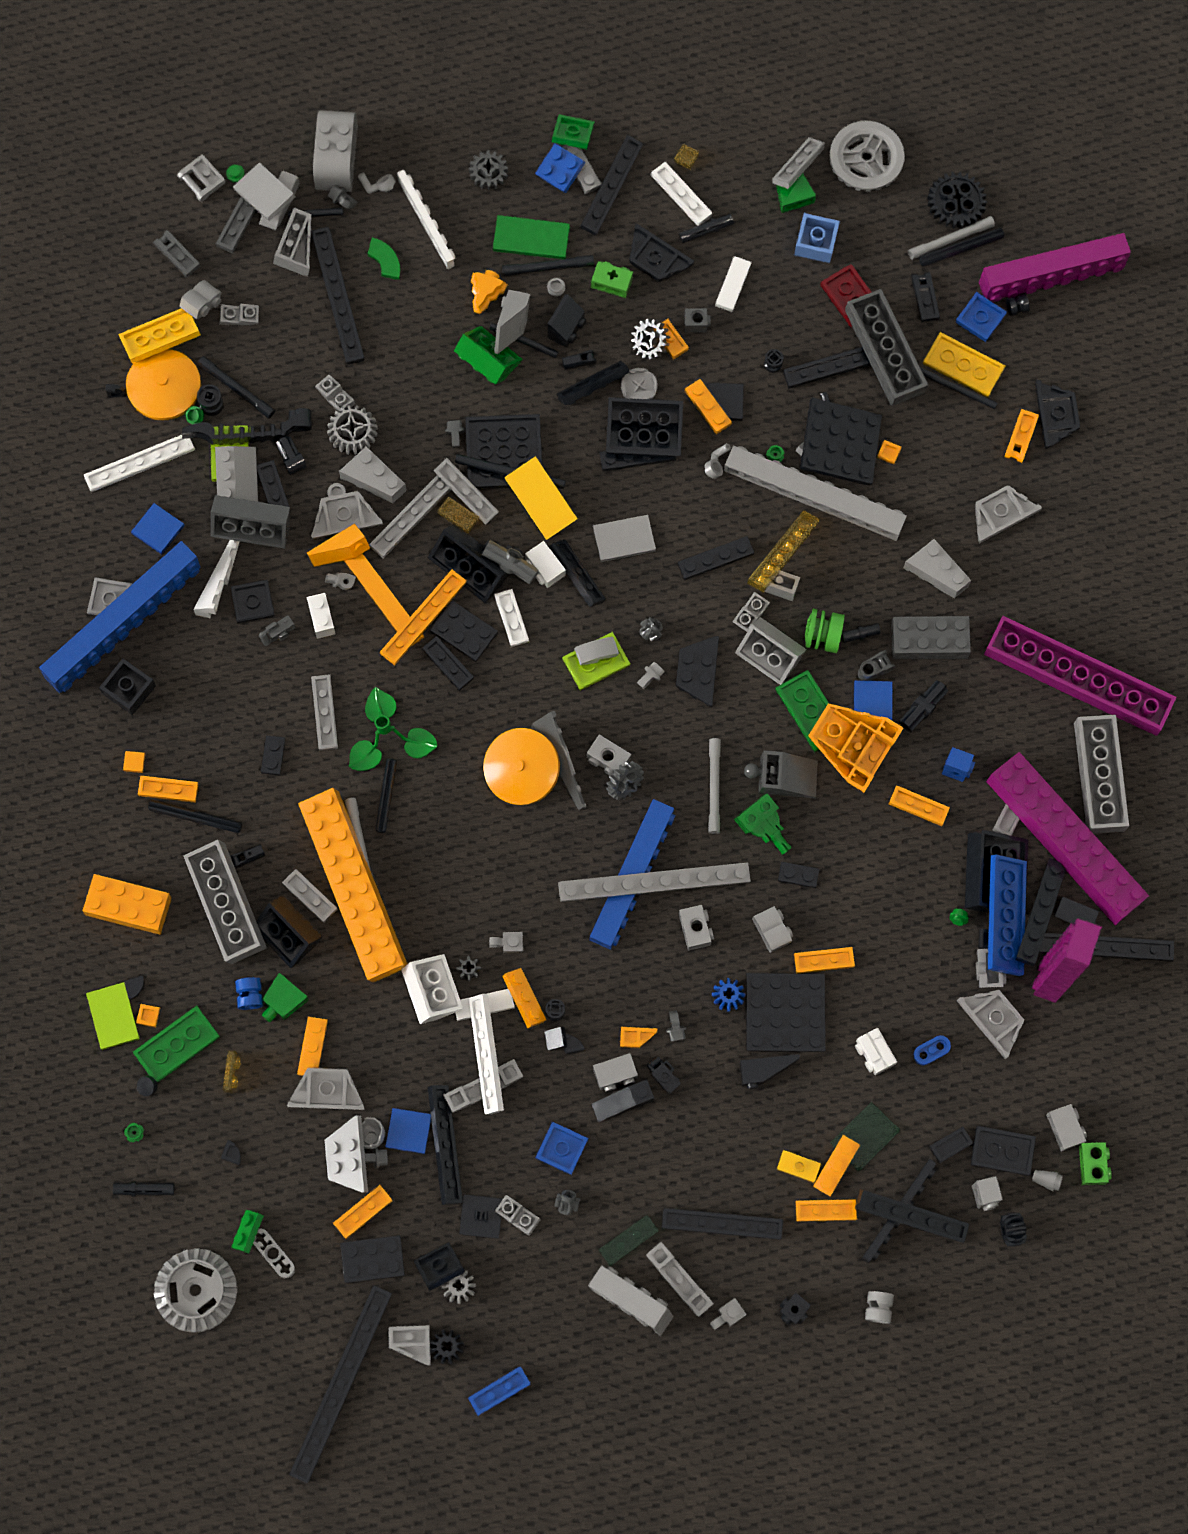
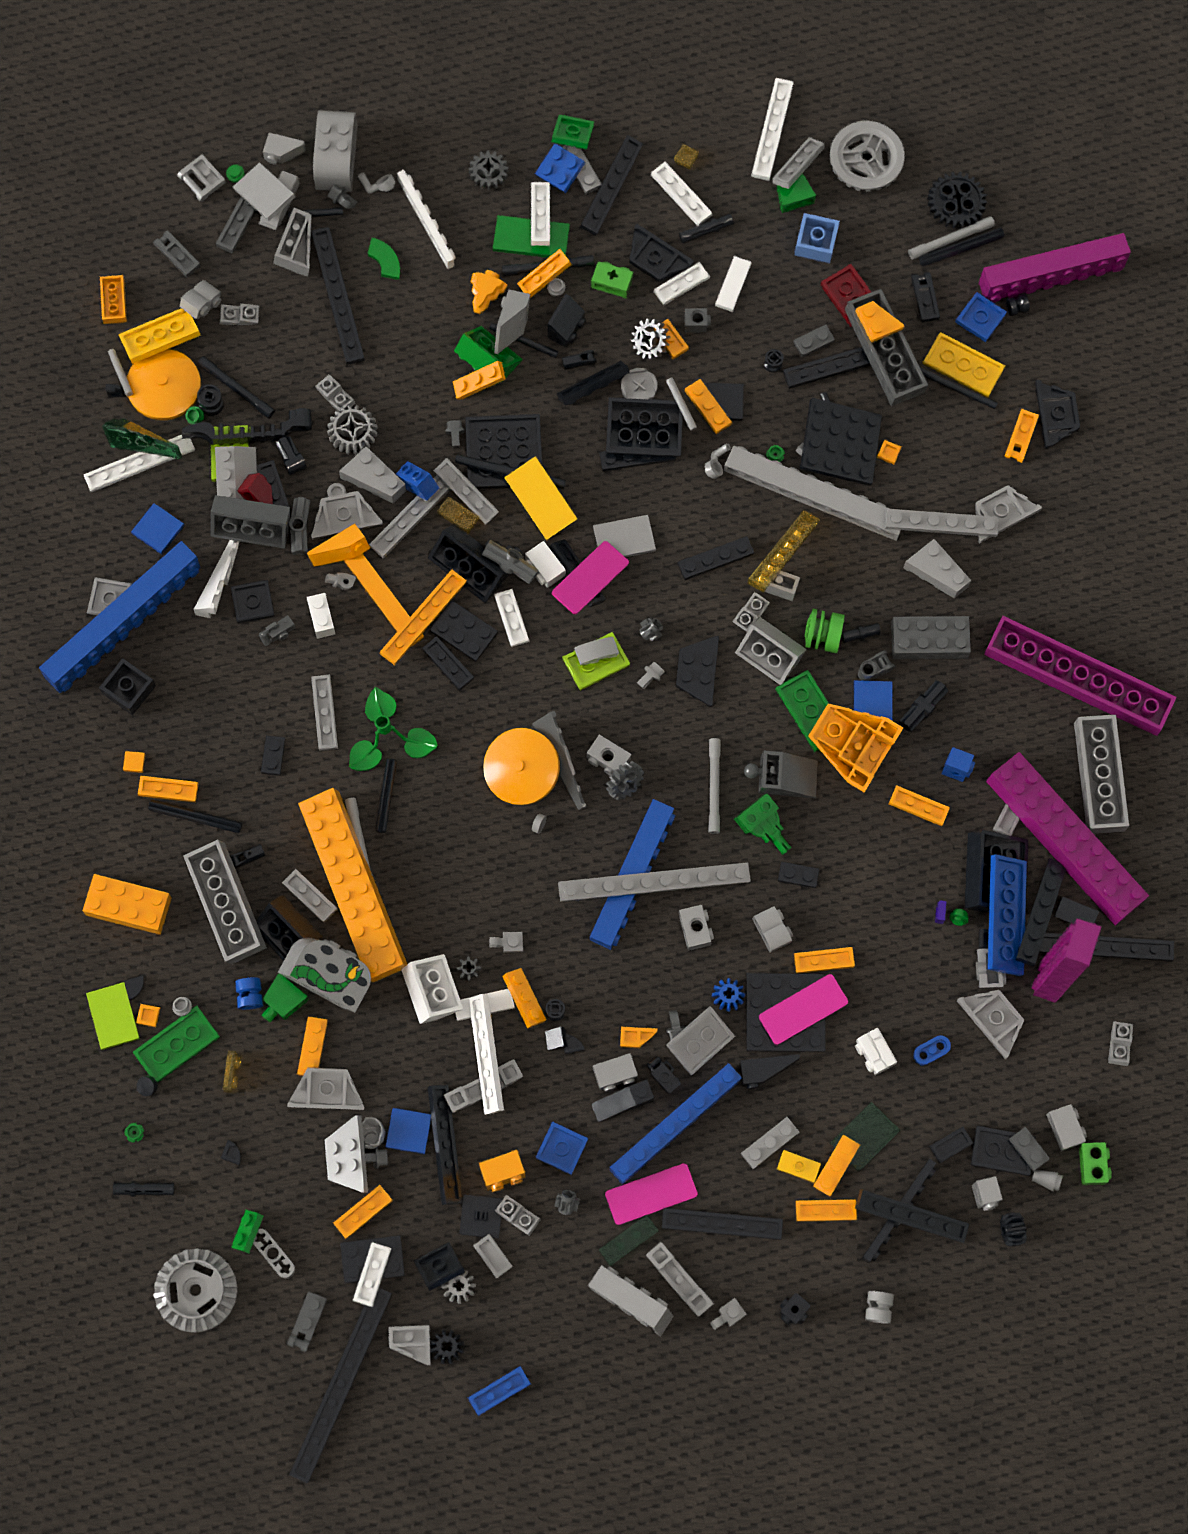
(113, 299): none -> light orange piece
(120, 372): none -> light grey bar
(130, 436): none -> clear green wedge
(182, 1006): none -> light grey plate
(256, 489): none -> dark red slope
(281, 148): none -> light grey slope
(300, 514): none -> dark grey piece
(307, 1321): none -> dark grey plate
(327, 971): none -> light grey brick
(372, 1274): none -> white tile
(417, 480): none -> blue brick
(479, 380): none -> light orange plate
(493, 1256): none -> light grey tile
(502, 1171): none -> light orange brick
(539, 823): none -> light grey tile
(540, 213): none -> white plate
(544, 273): none -> light orange plate
(590, 577): none -> dark pink piece
(651, 1194): none -> dark pink piece
(674, 389): none -> light grey bar
(675, 1124): none -> blue brick
(681, 283): none -> white tile
(700, 1040): none -> light grey tile
(769, 1143): none -> light grey plate
(772, 129): none -> white plate
(803, 1009): none -> dark pink piece
(814, 340): none -> dark grey plate
(877, 321): none -> light orange wing
(940, 912): none -> dark purple tile
(941, 522): none -> light grey plate
(1029, 1149): none -> dark grey plate
(1120, 1043): none -> light grey slope

